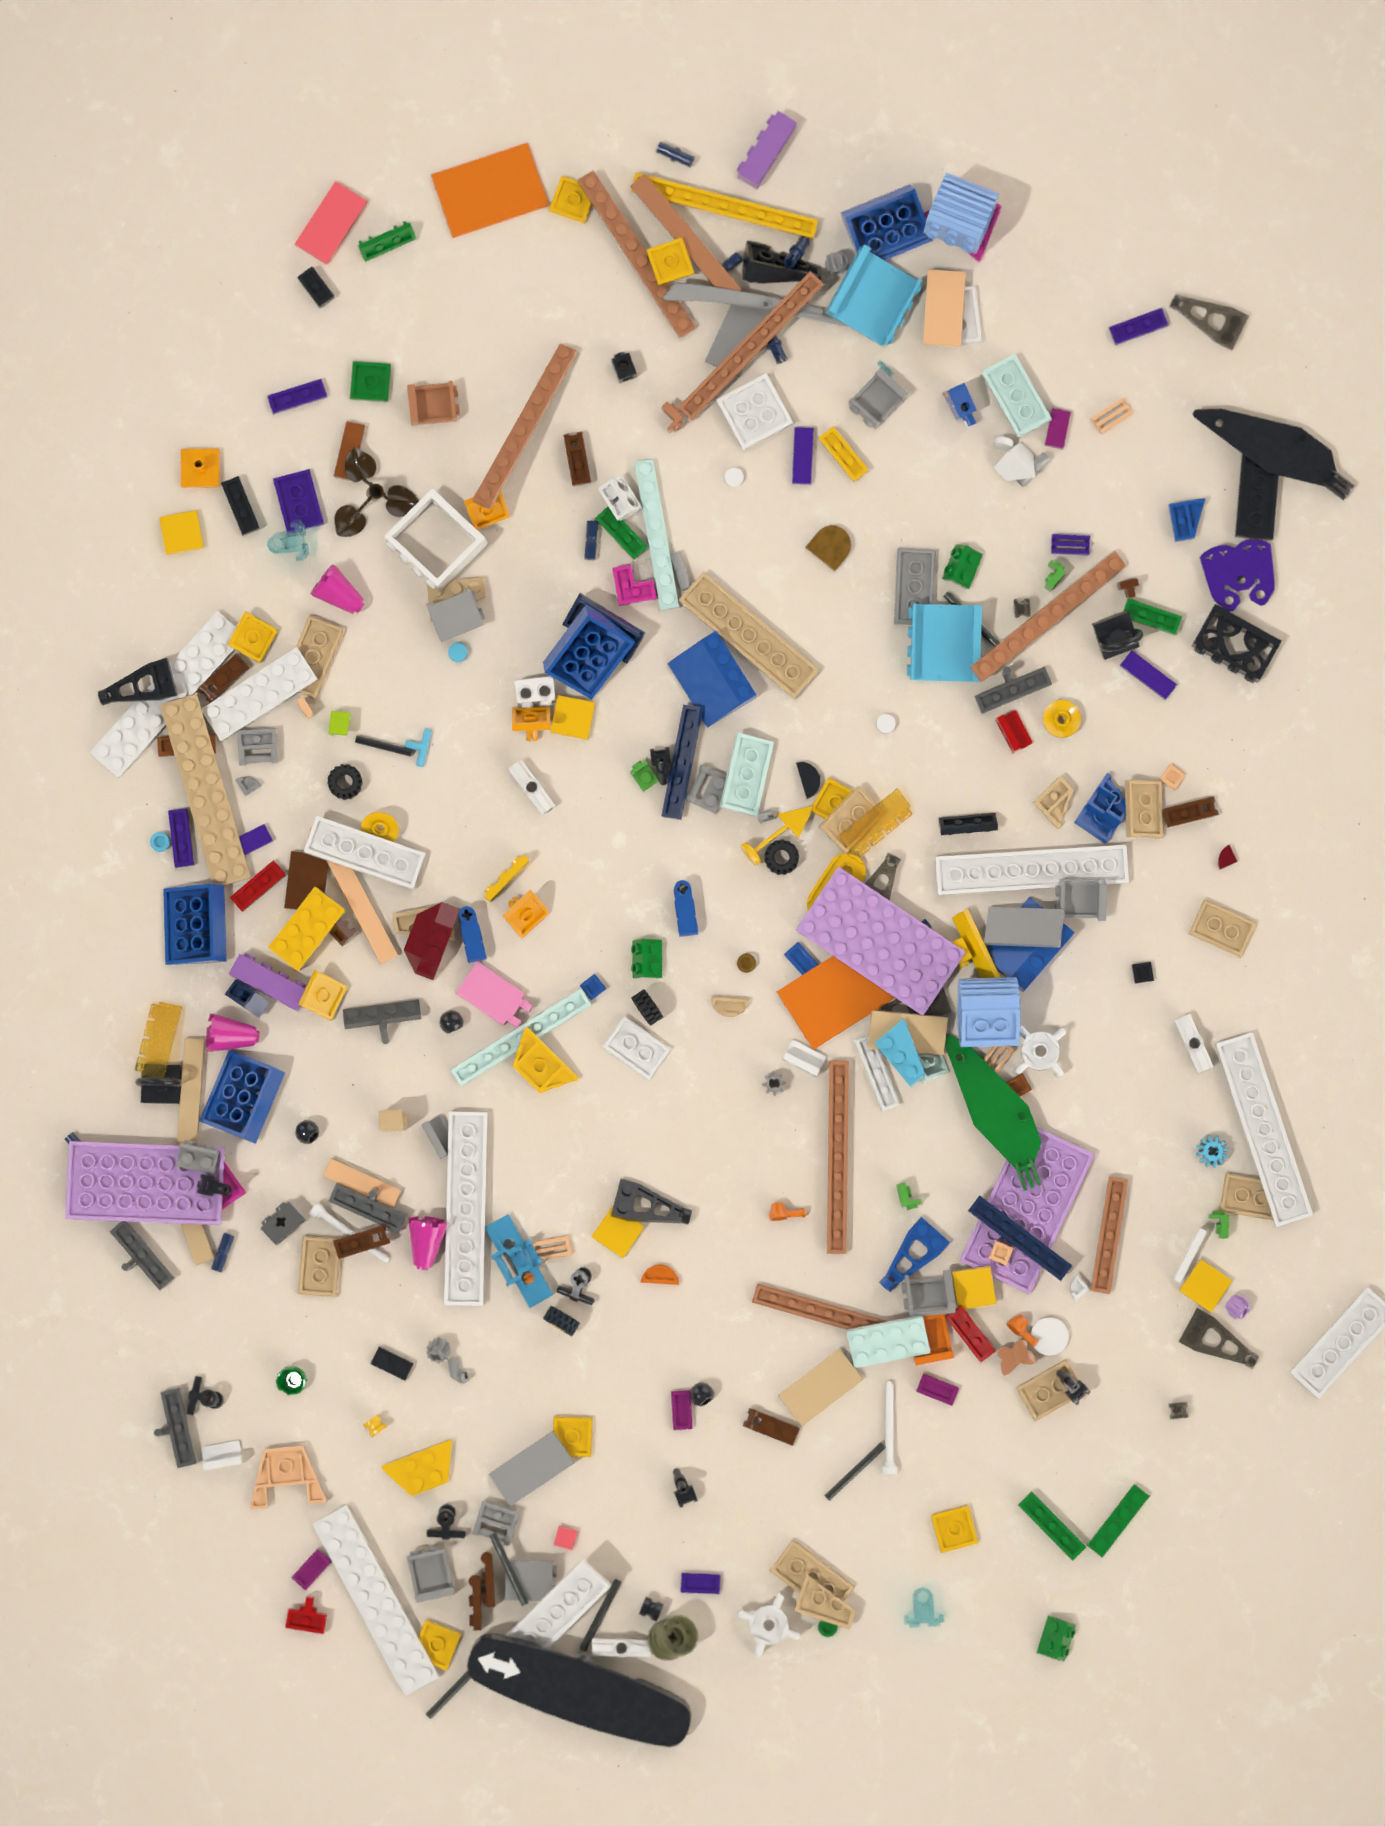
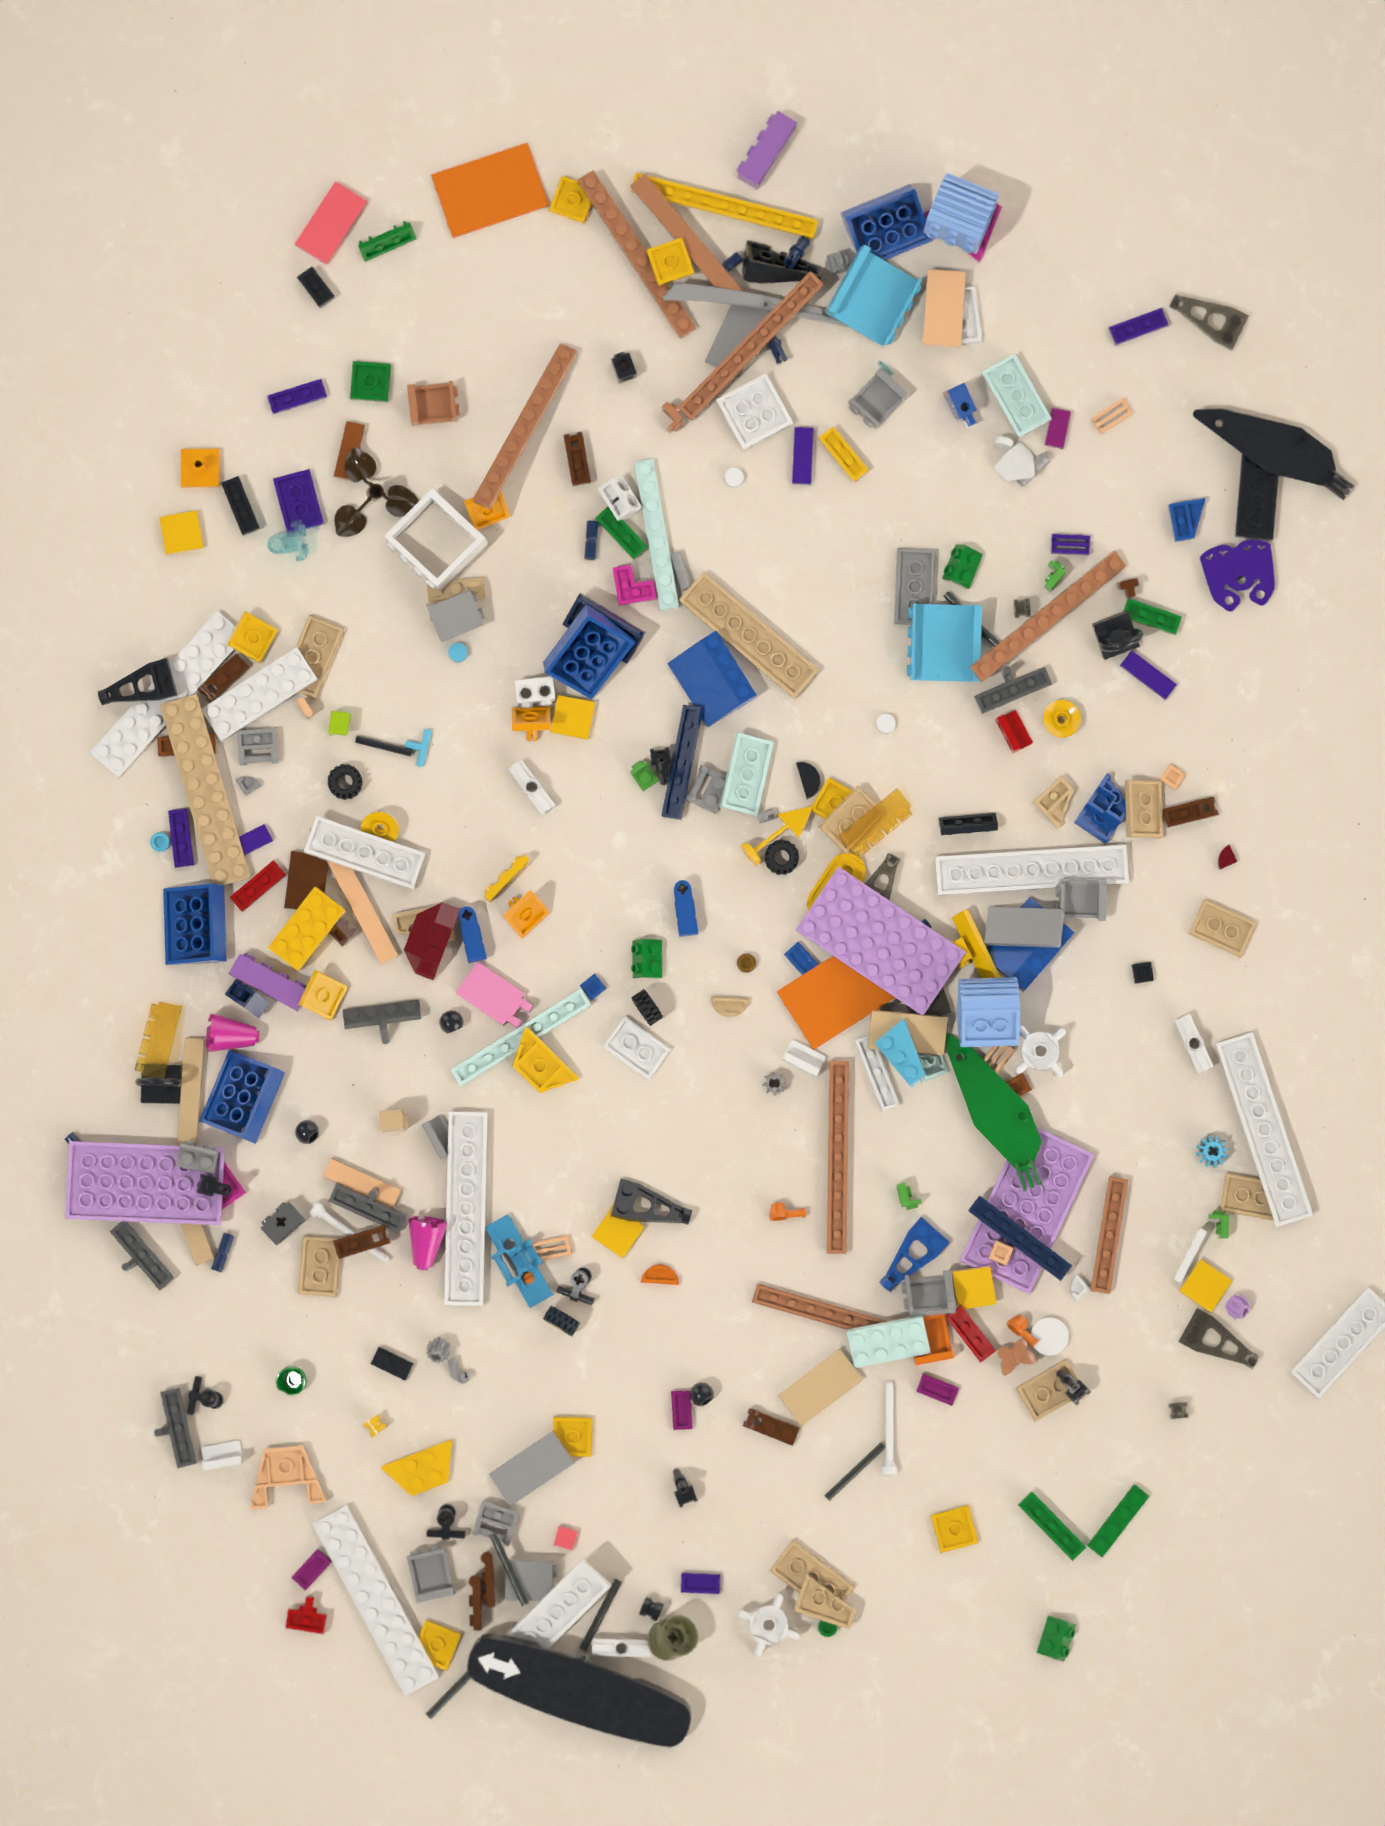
(338, 591): dark pink cone -> none
(675, 154): dark blue pin -> none
(830, 546): pearl gold tile -> none
(923, 1611): clear light blue pin -> none
(1262, 639): black fence -> none

